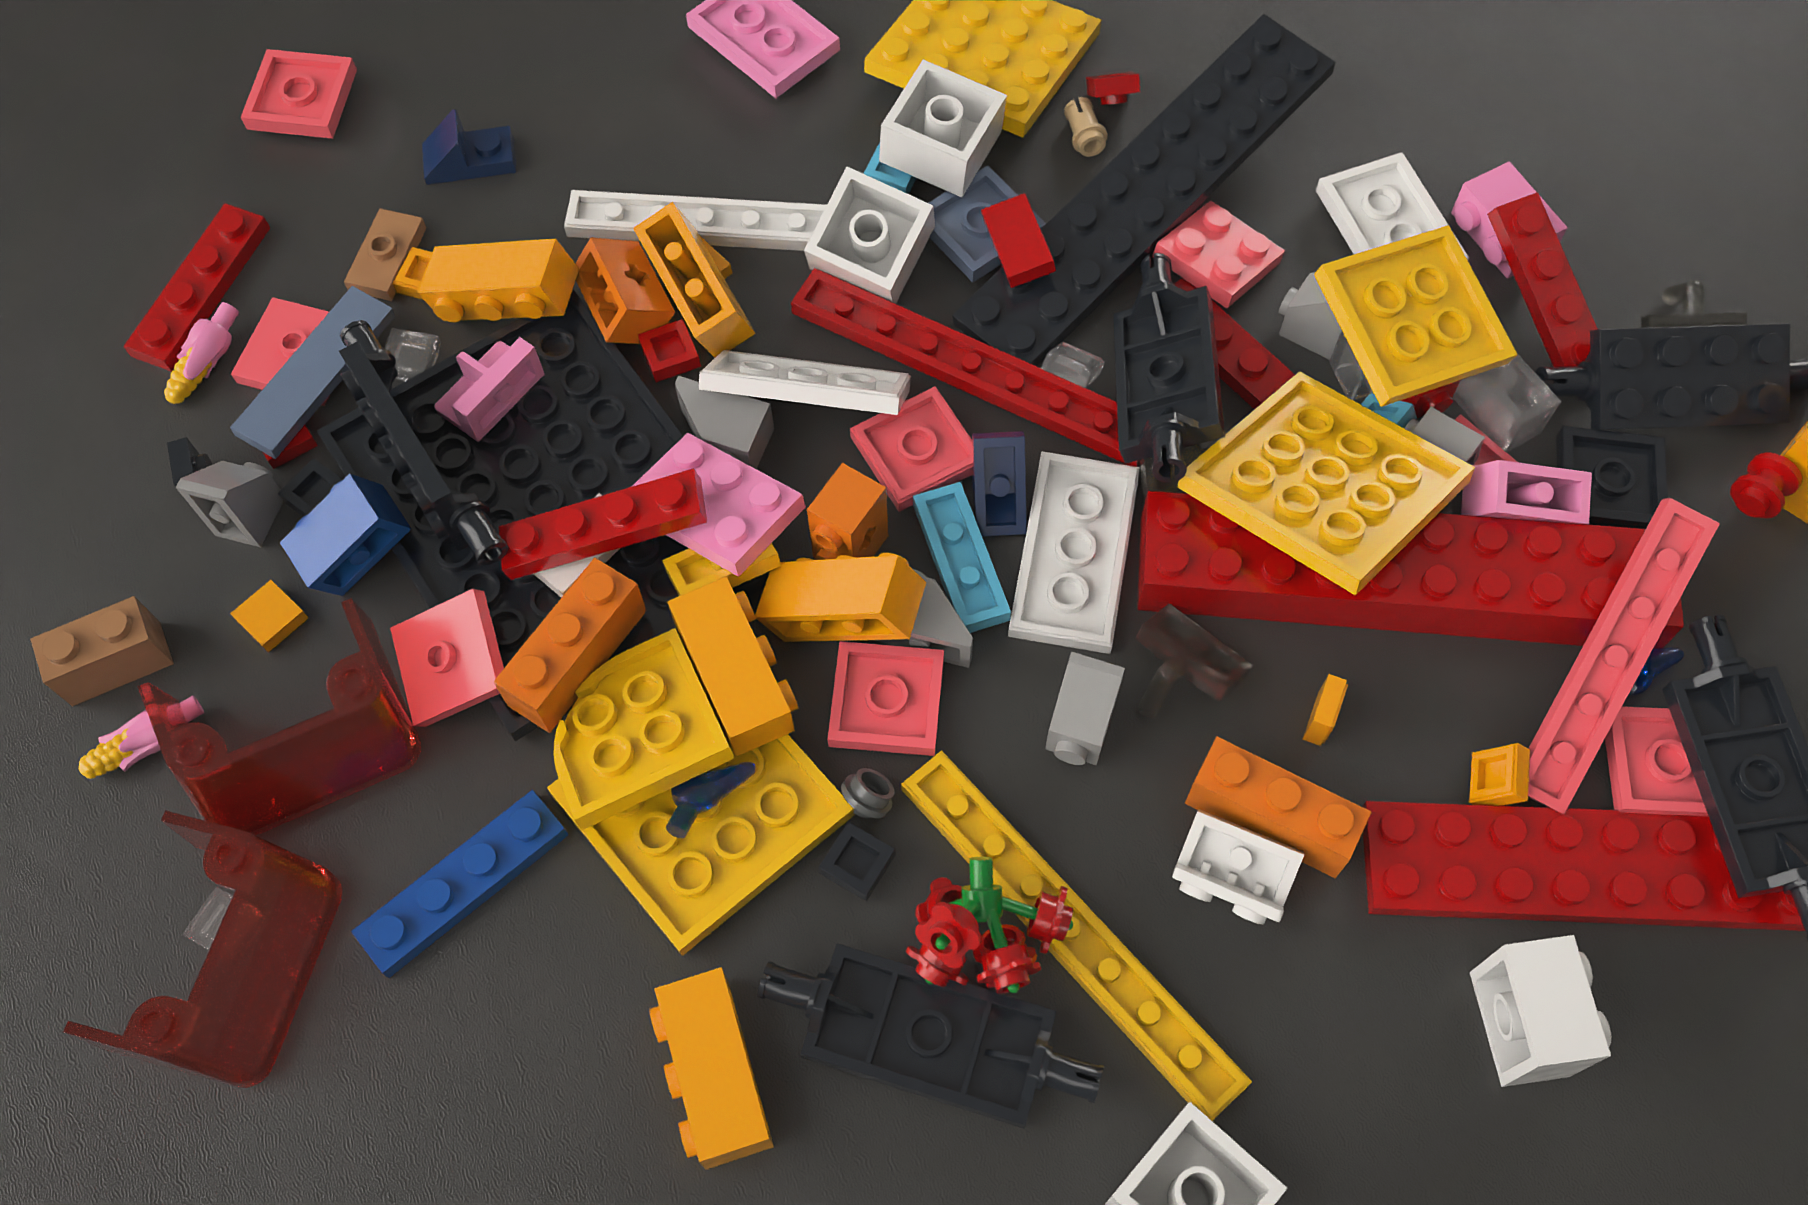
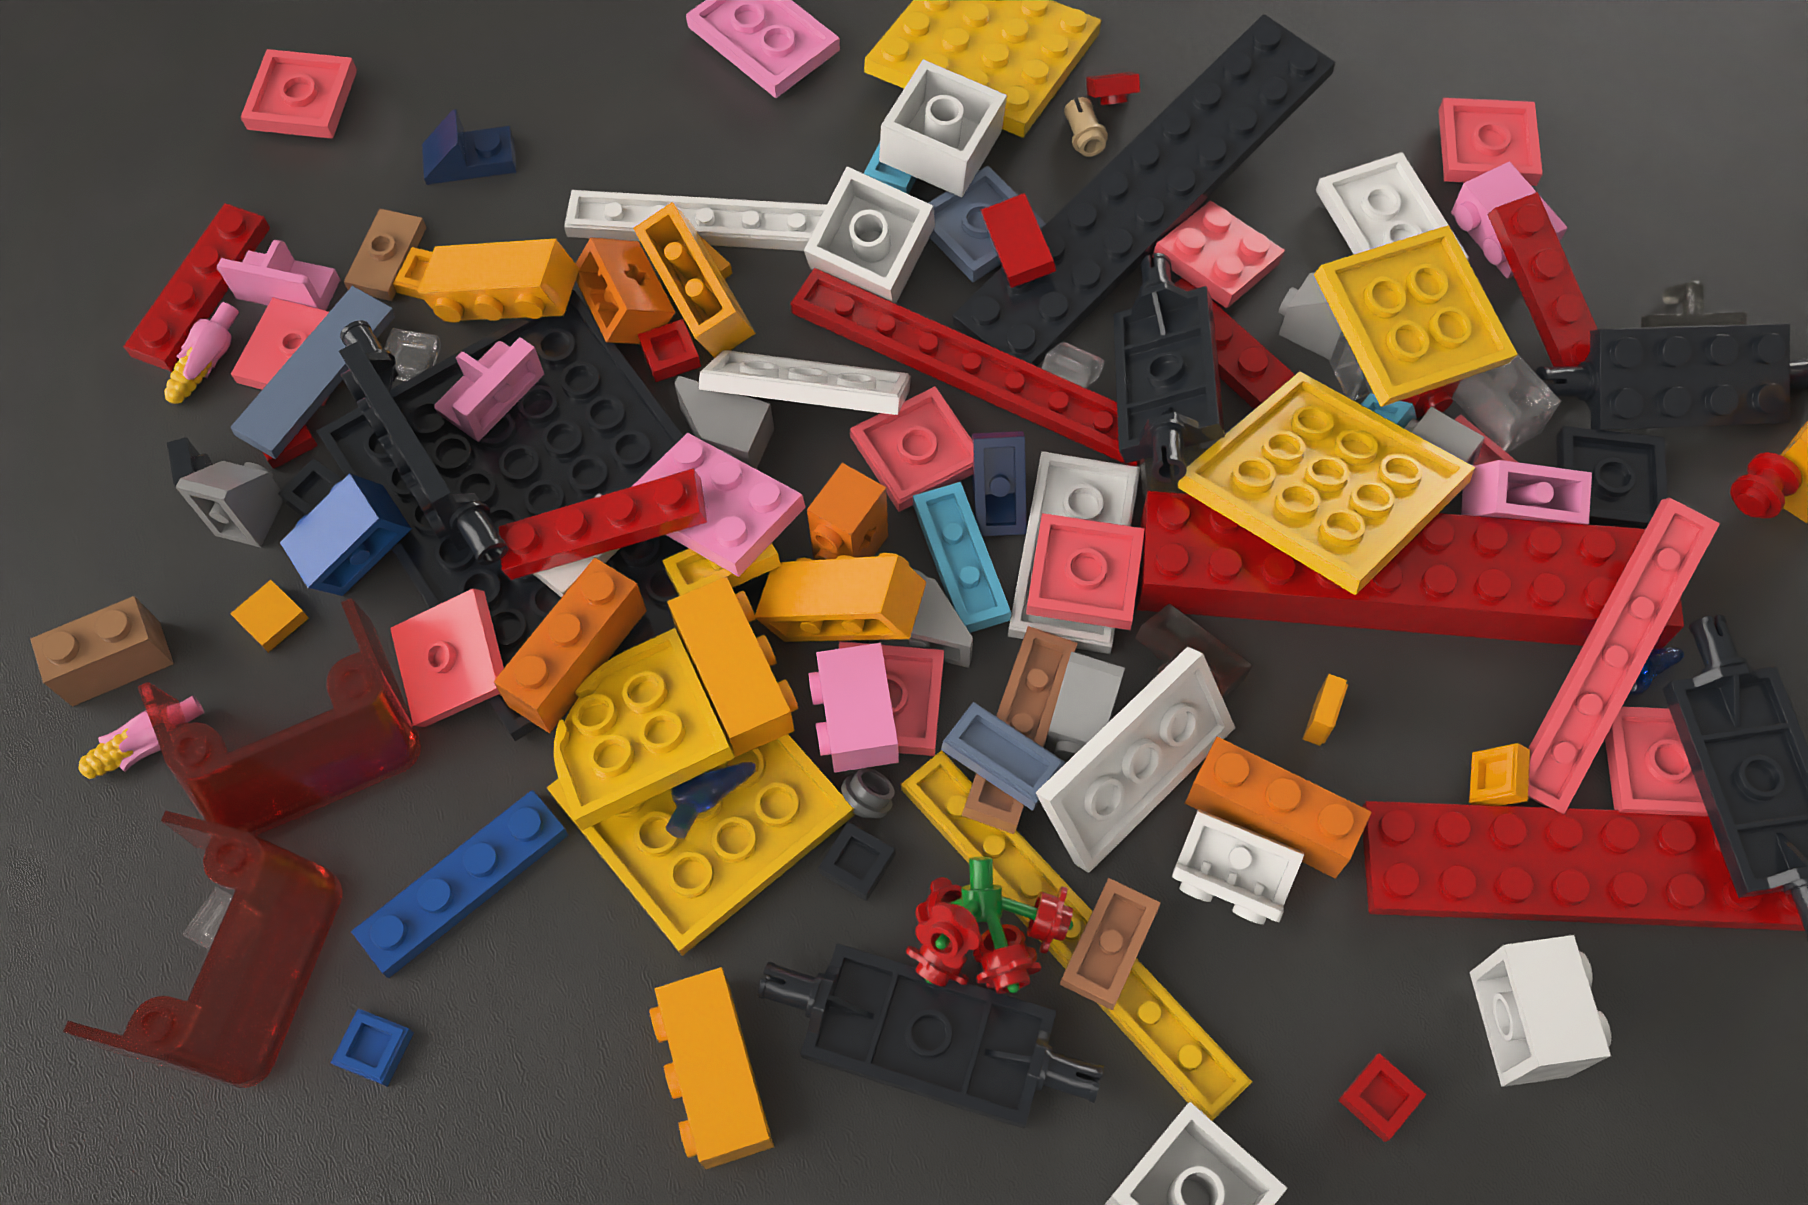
(279, 277): none -> bright pink panel
(372, 1047): none -> blue tile
(856, 706): none -> bright pink brick
(1001, 755): none -> sand blue tile
(1029, 709): none -> nougat plate
(1085, 571): none -> coral plate
(1110, 944): none -> nougat plate
(1136, 759): none -> white plate
(1382, 1097): none -> red plate
(1486, 135): none -> coral plate

